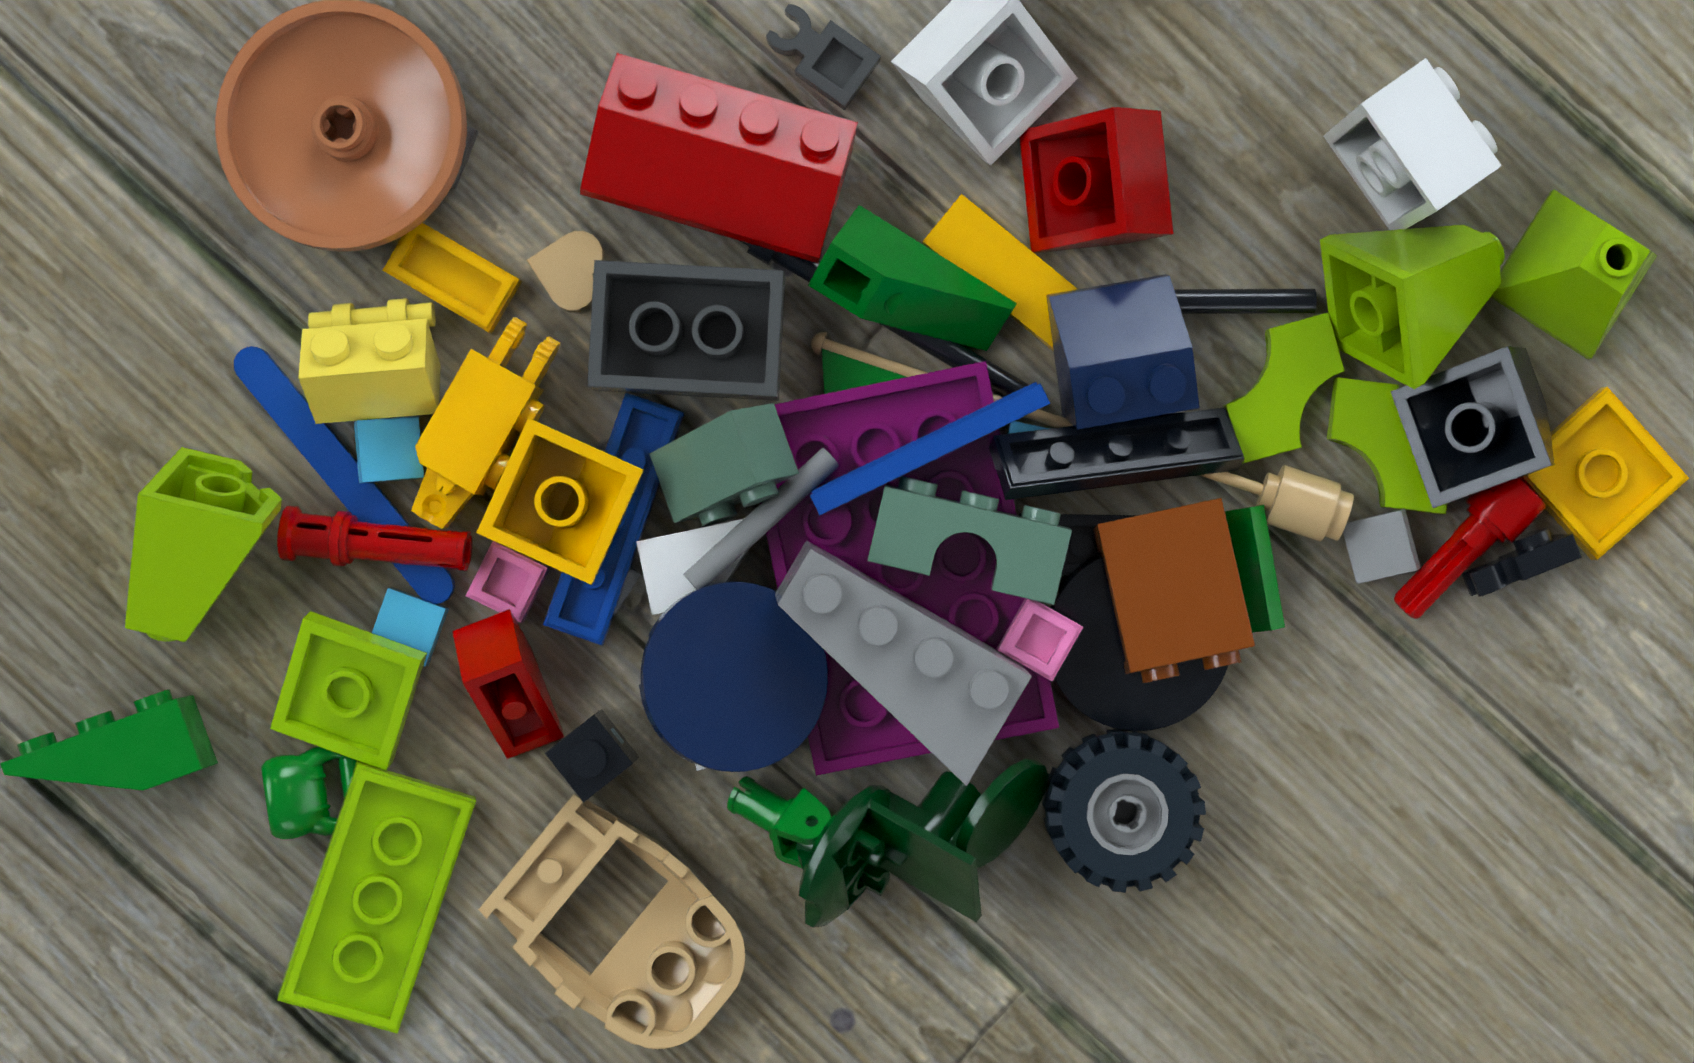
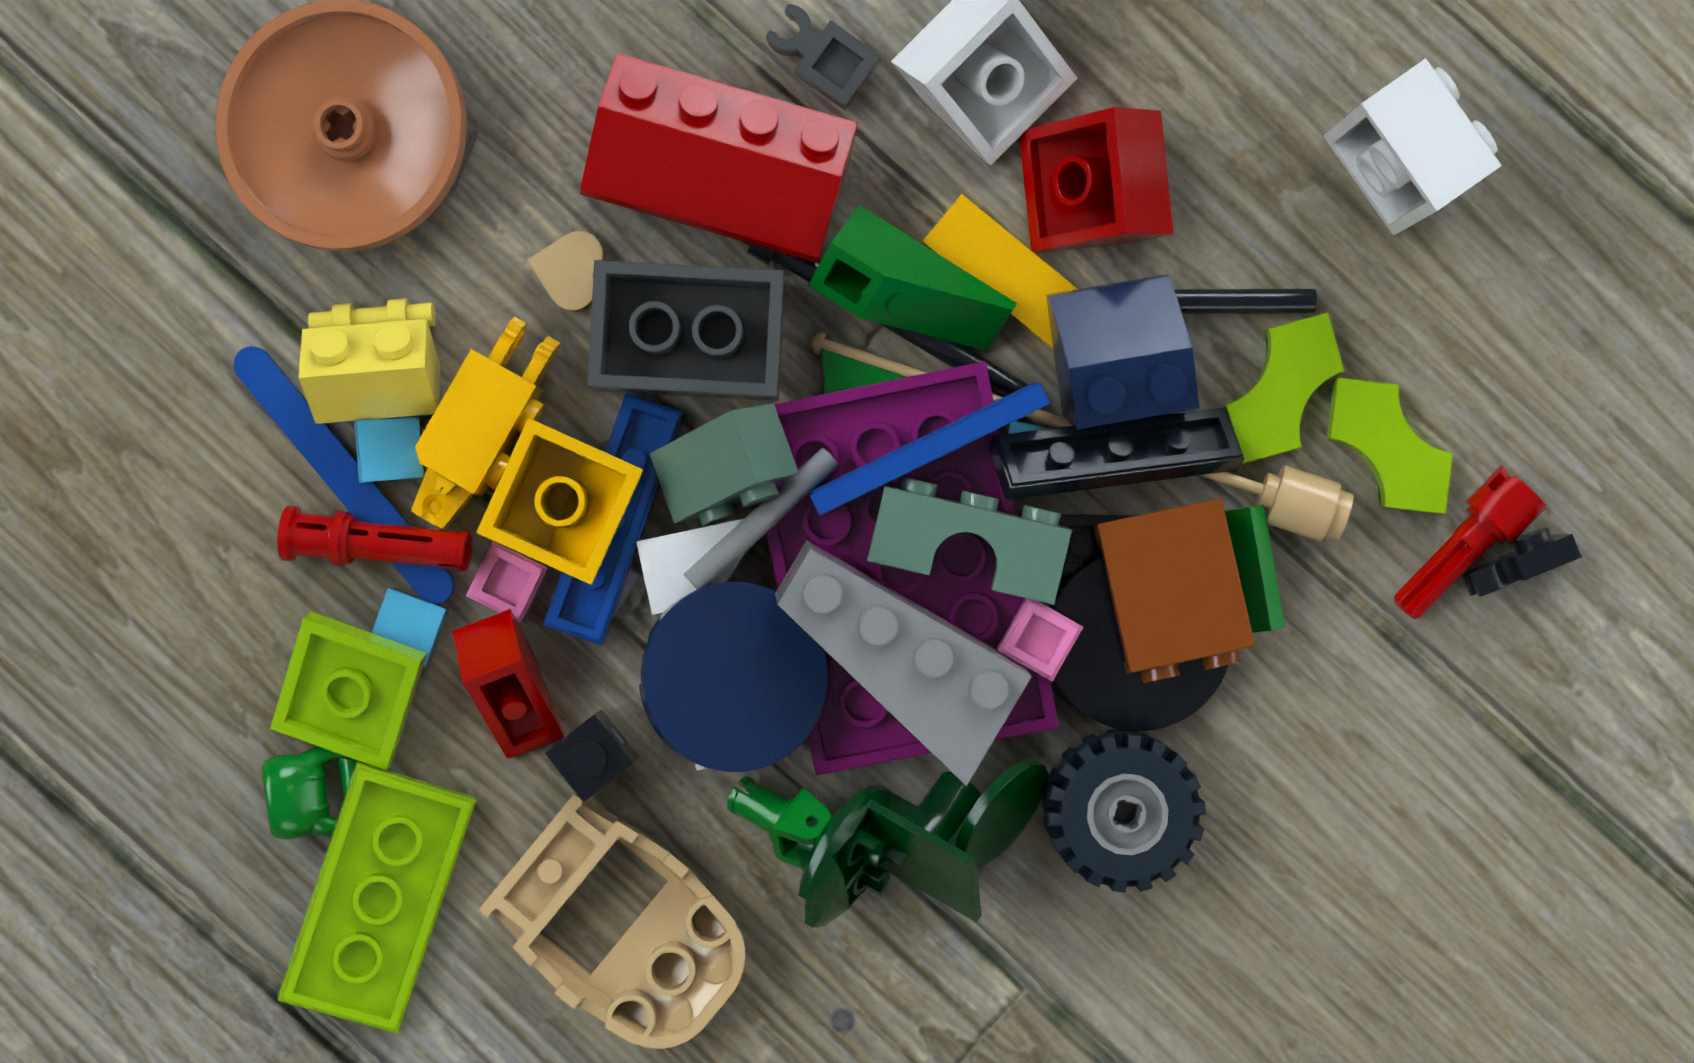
(133, 753): green slope -> none
(191, 539): lime slope -> none
(453, 276): yellow tile -> none
(1381, 546): light grey tile -> none
(1407, 293): lime slope -> none
(1477, 425): black slope -> none
(1572, 274): lime slope -> none
(1604, 474): yellow tile -> none

